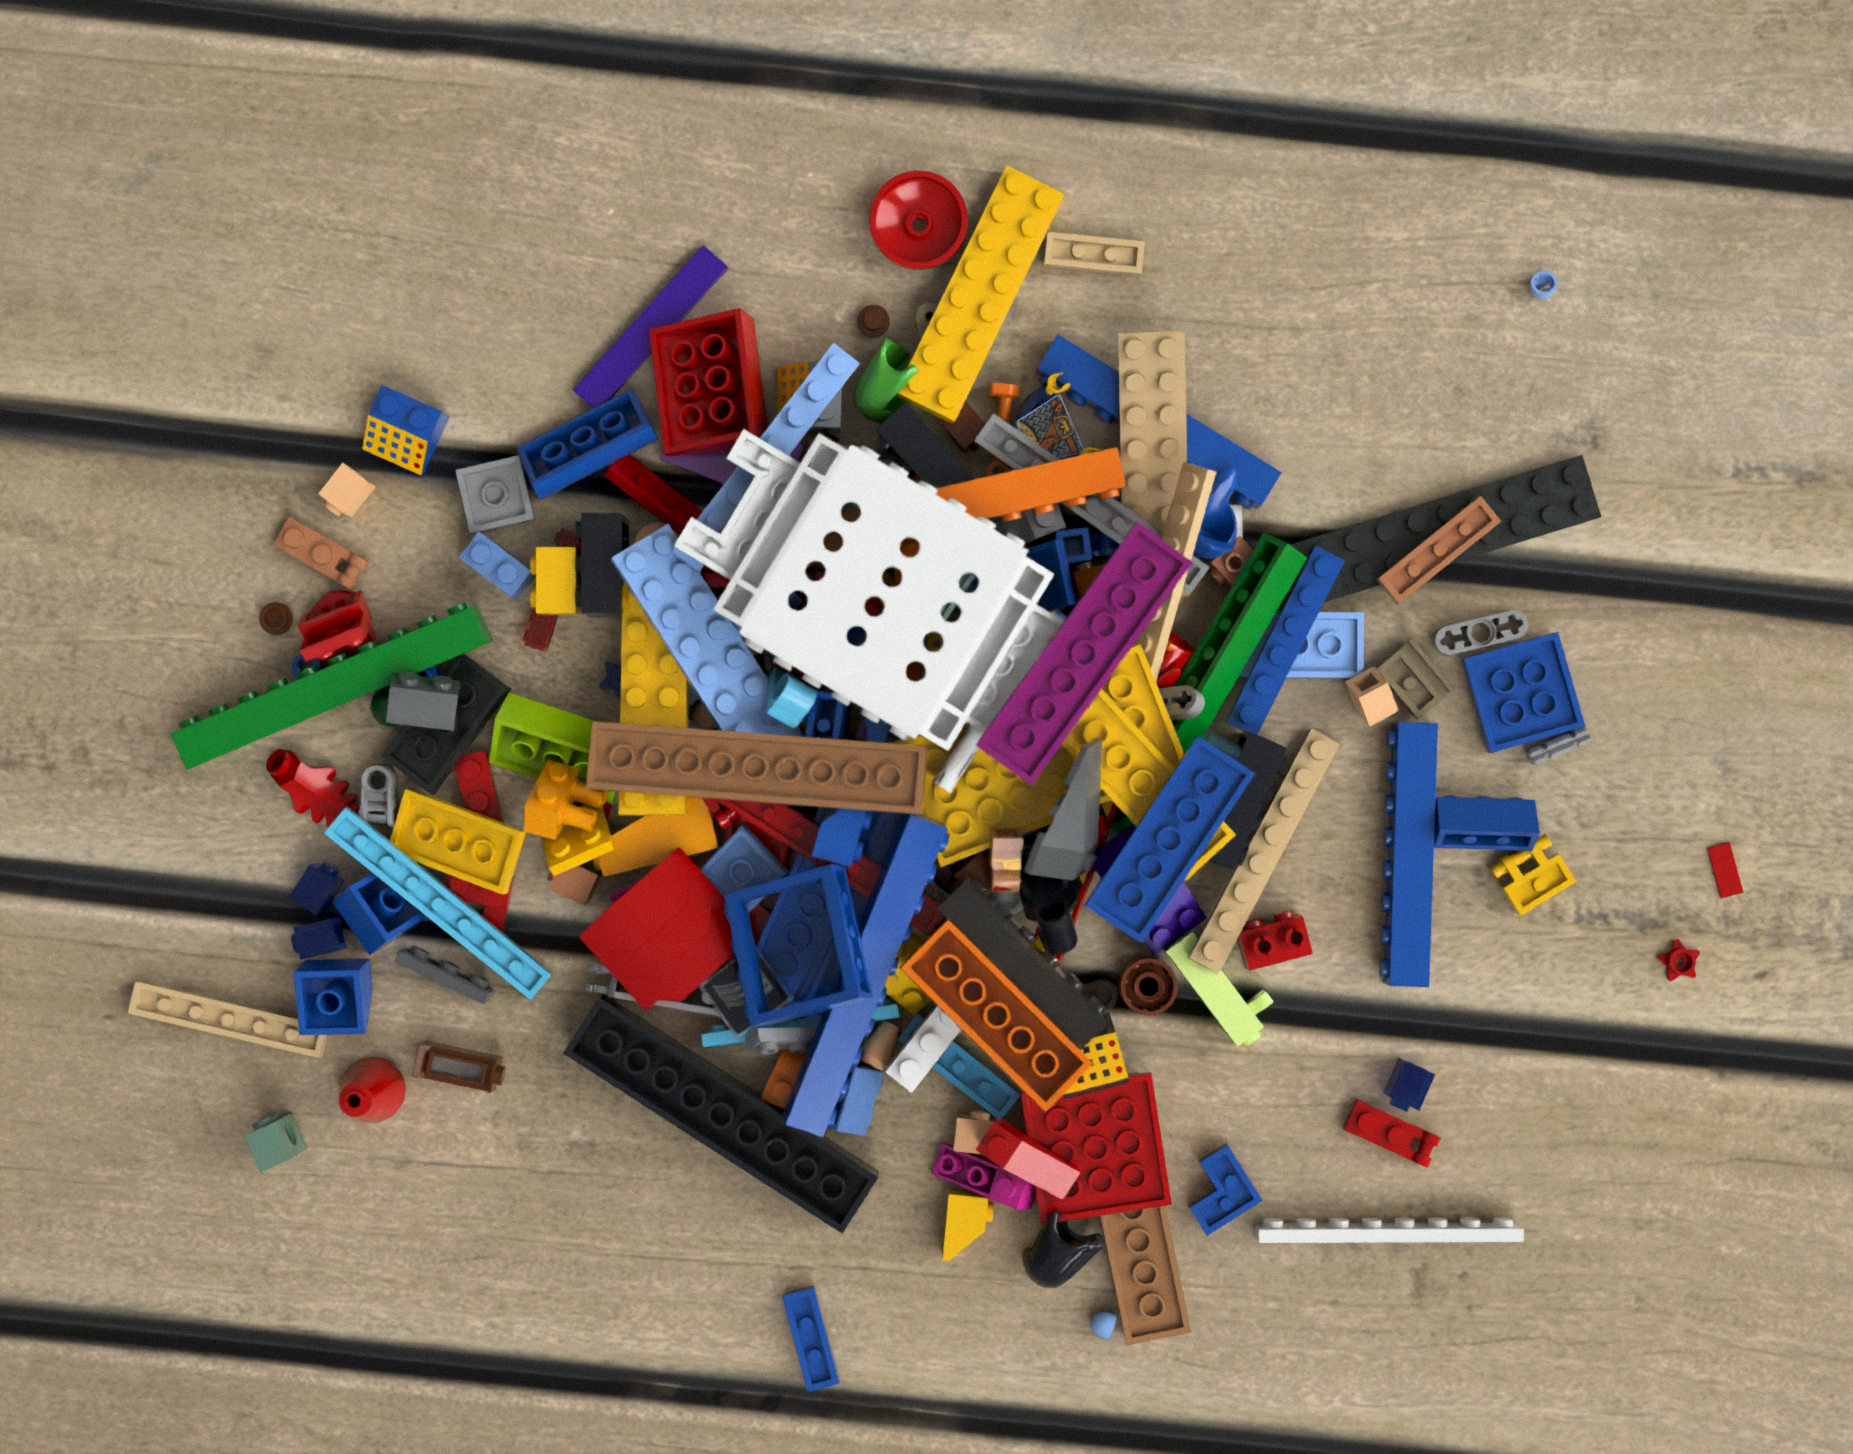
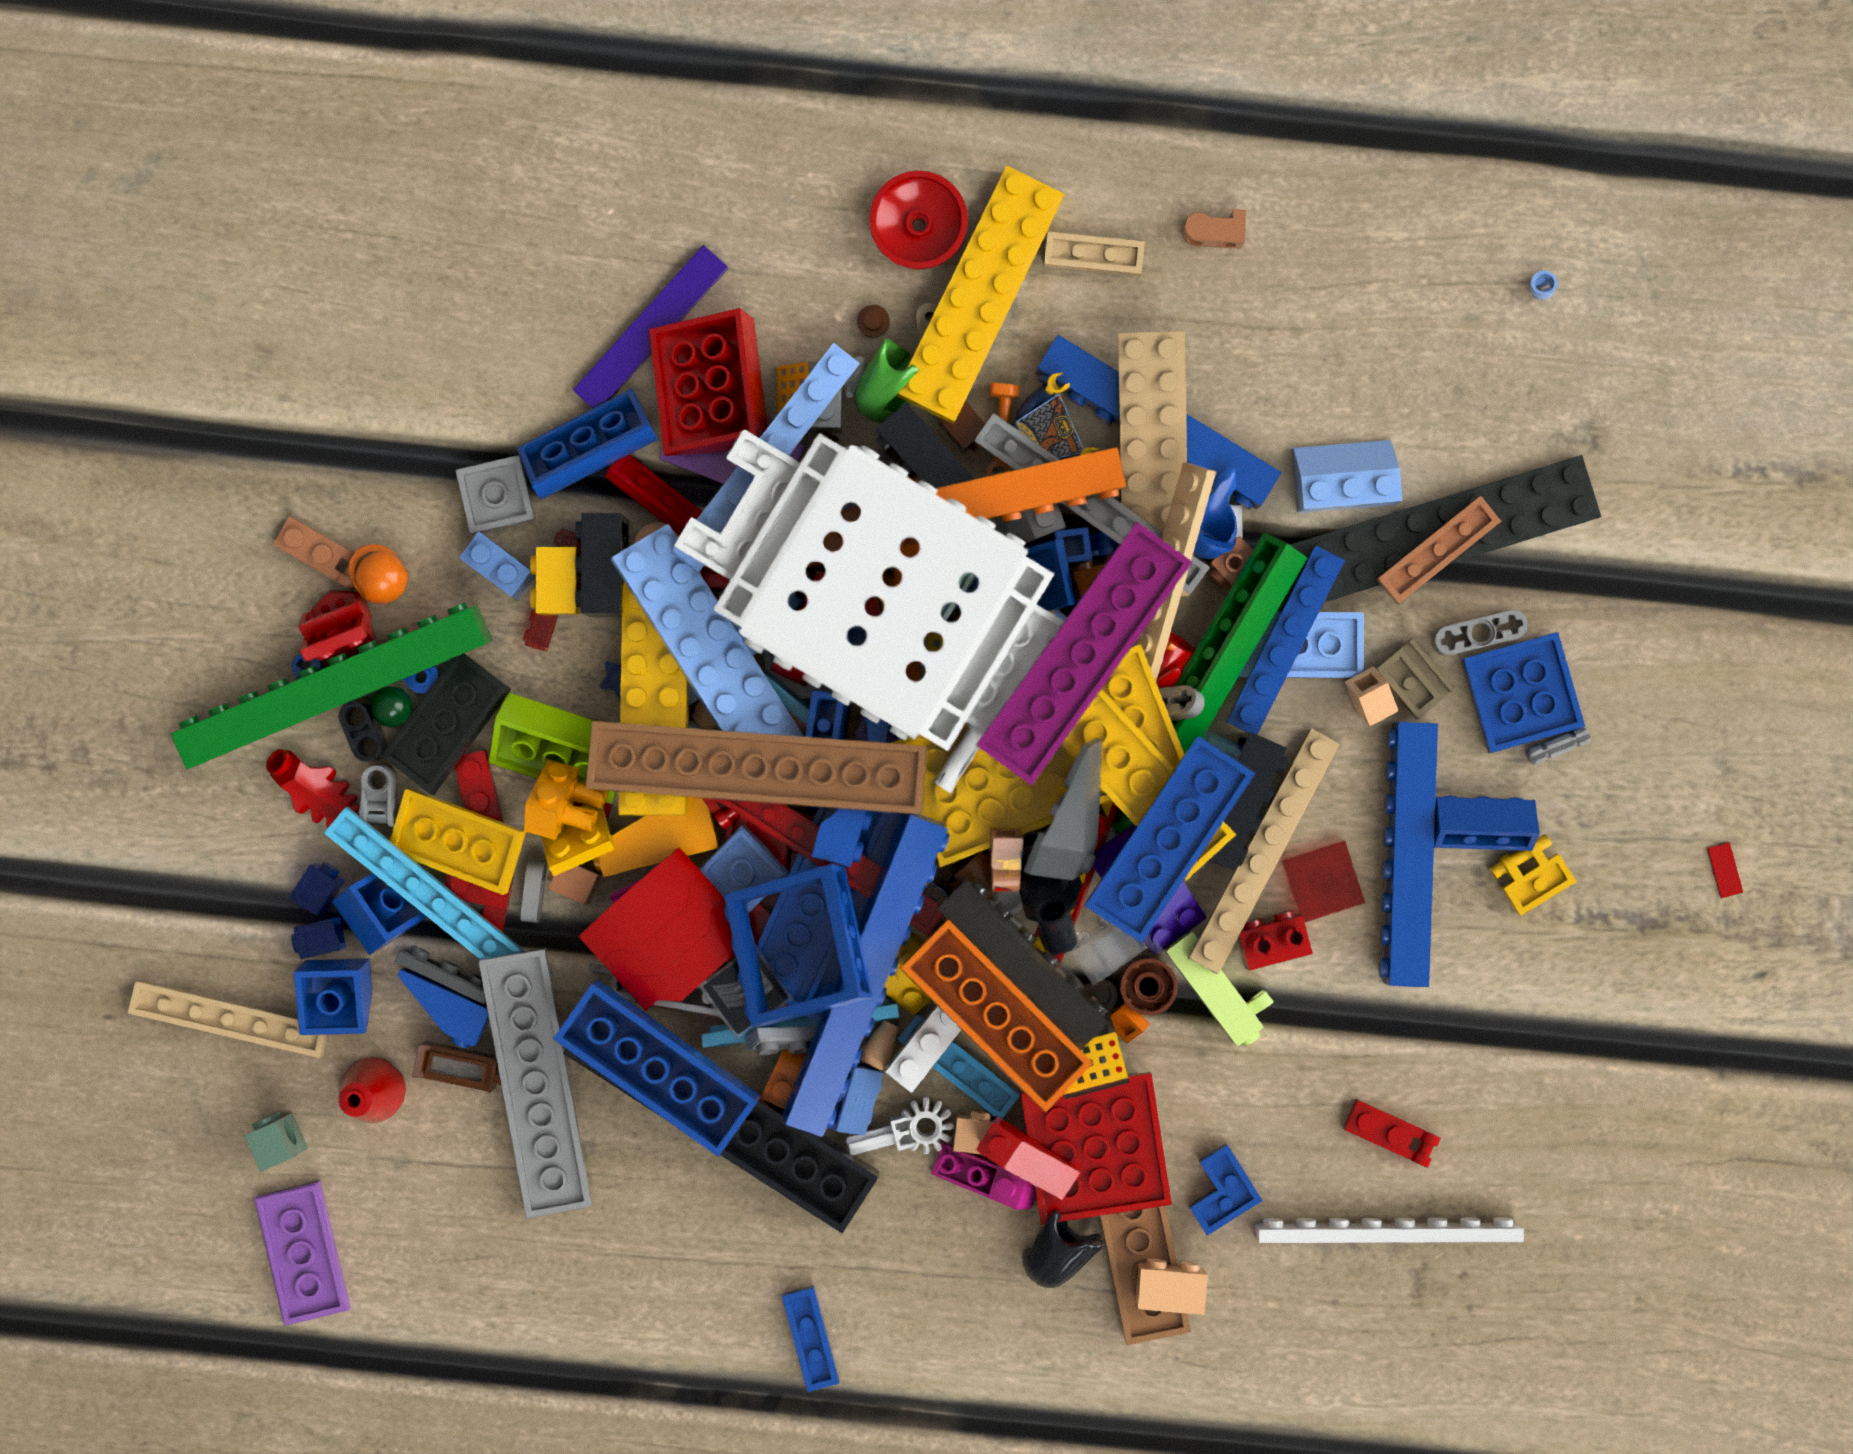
(276, 618): reddish brown plate -> none
(302, 1253): none -> medium lavender tile
(346, 491): light nougat brick -> none
(359, 734): none -> black beam
(379, 576): none -> orange helmet
(403, 430): blue slope -> none
(422, 701): dark grey brick -> none
(452, 1011): none -> blue slope
(533, 891): none -> light grey beam
(535, 1082): none -> light grey plate
(657, 1067): none -> blue brick
(788, 697): medium azure plate -> none
(850, 385): none -> white piece
(904, 1131): none -> white gear
(964, 1220): yellow slope -> none
(1103, 1324): light blue hinge -> none
(1104, 950): none -> clear brick
(1128, 1023): none -> orange plate
(1171, 1287): none -> light nougat brick
(1215, 231): none -> nougat leg
(1323, 881): none -> clear red tile
(1346, 476): none -> light blue slope
(1408, 1085): clear blue brick -> none
(1688, 961): red plate -> none

